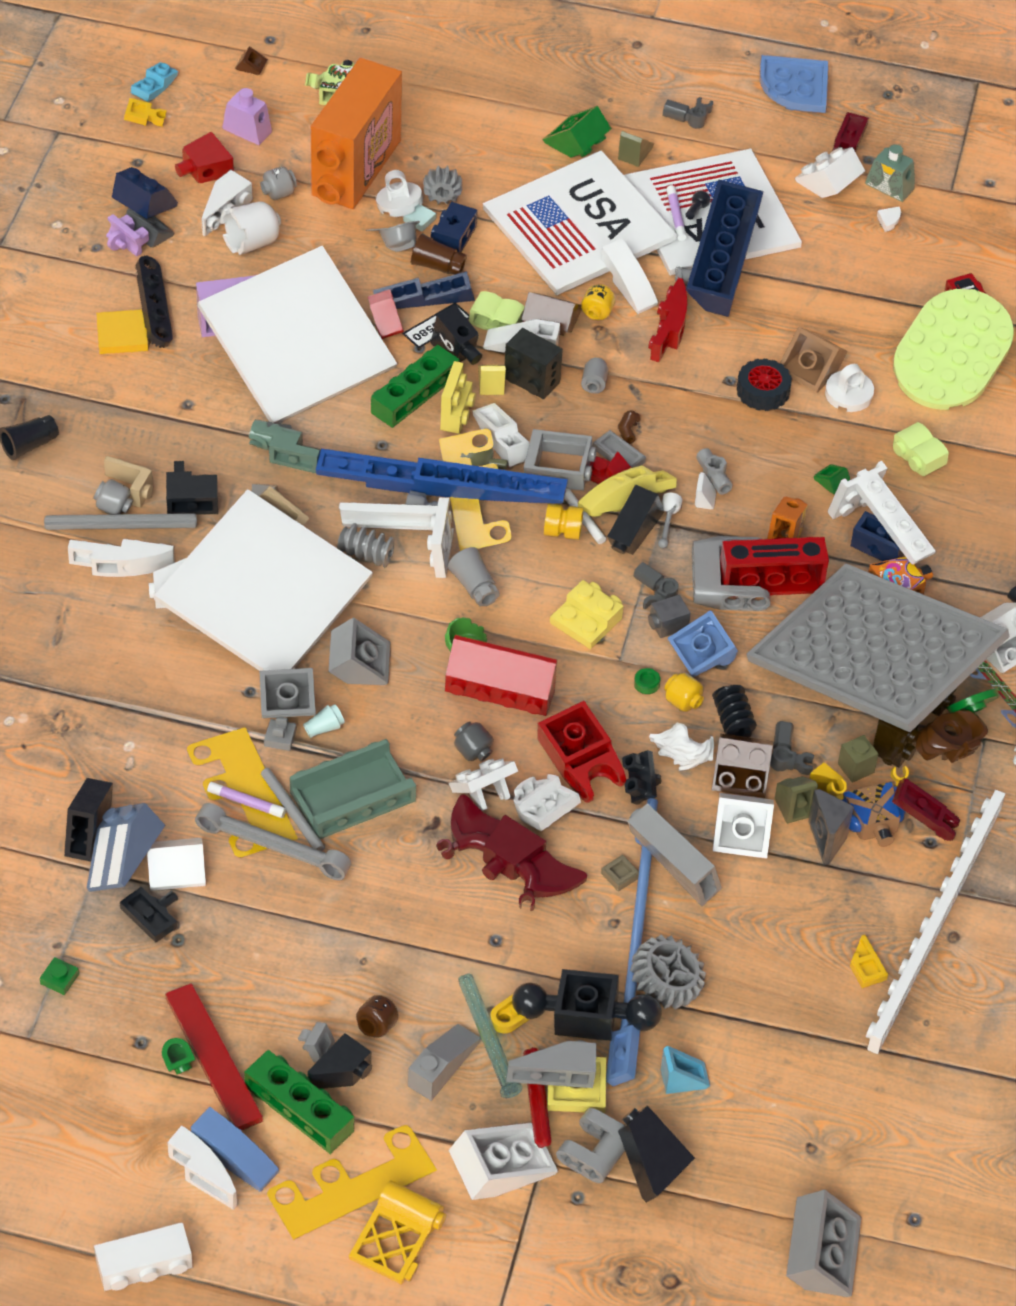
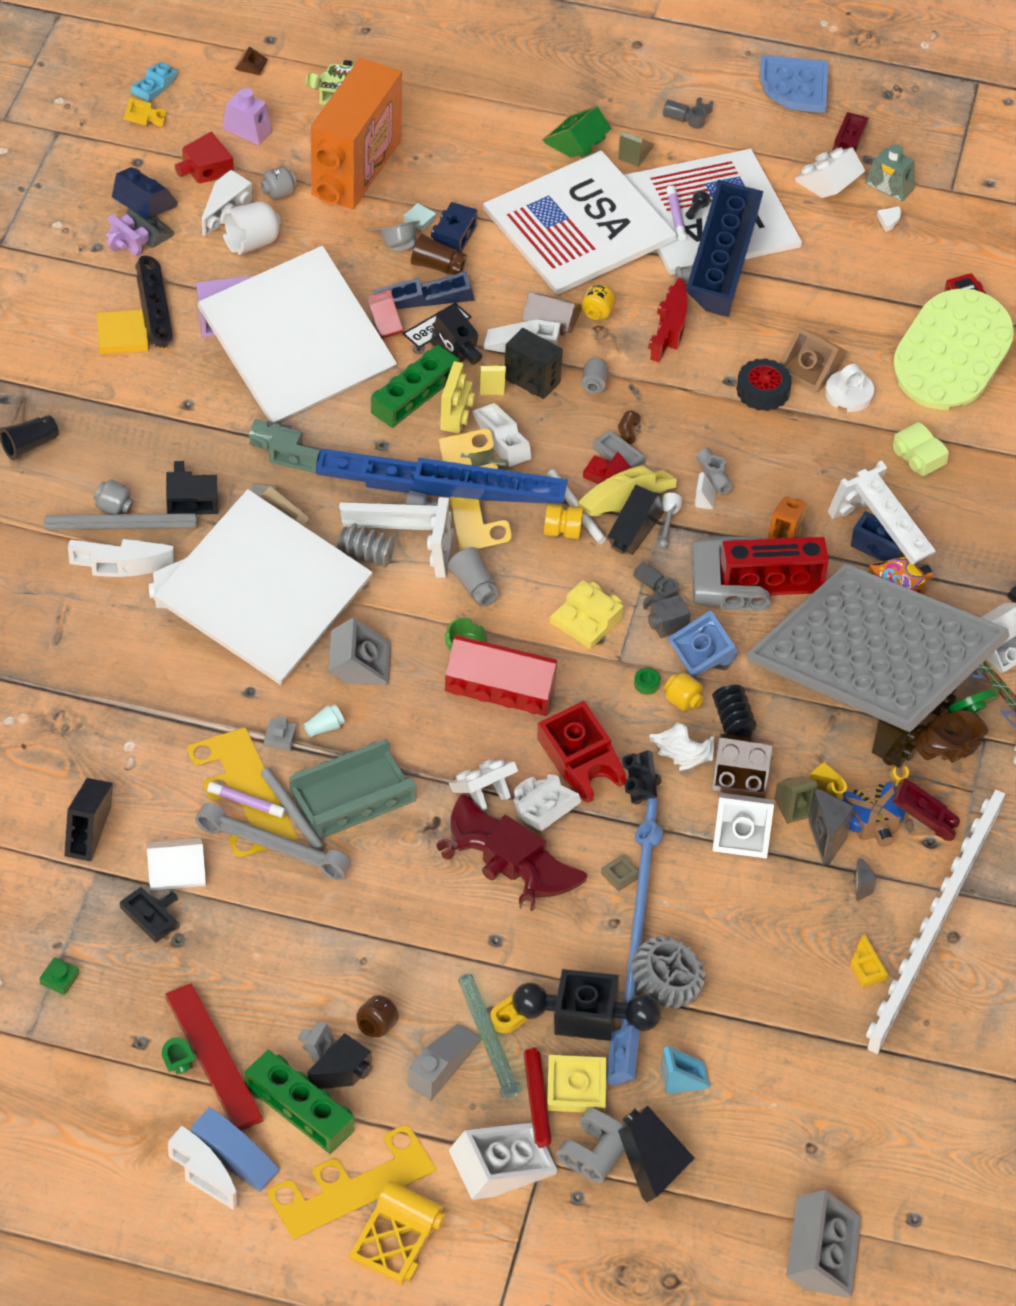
(121, 845): sand blue slope -> none
(138, 476): tan bracket -> none
(143, 1257): white brick -> none
(287, 693): light grey slope -> none
(398, 197): white tile -> none
(442, 185): light grey gear -> none
(473, 741): dark grey head -> none
(492, 311): yellowish green brick -> none
(559, 1065): light grey slope -> none
(565, 444): light grey window -> none
(628, 275): white slope -> none
(675, 854): light grey slope -> none
(783, 757): dark grey bar -> none
(831, 477): green slope -> none
(858, 758): olive brick -> none
(864, 880): none -> flat silver slope

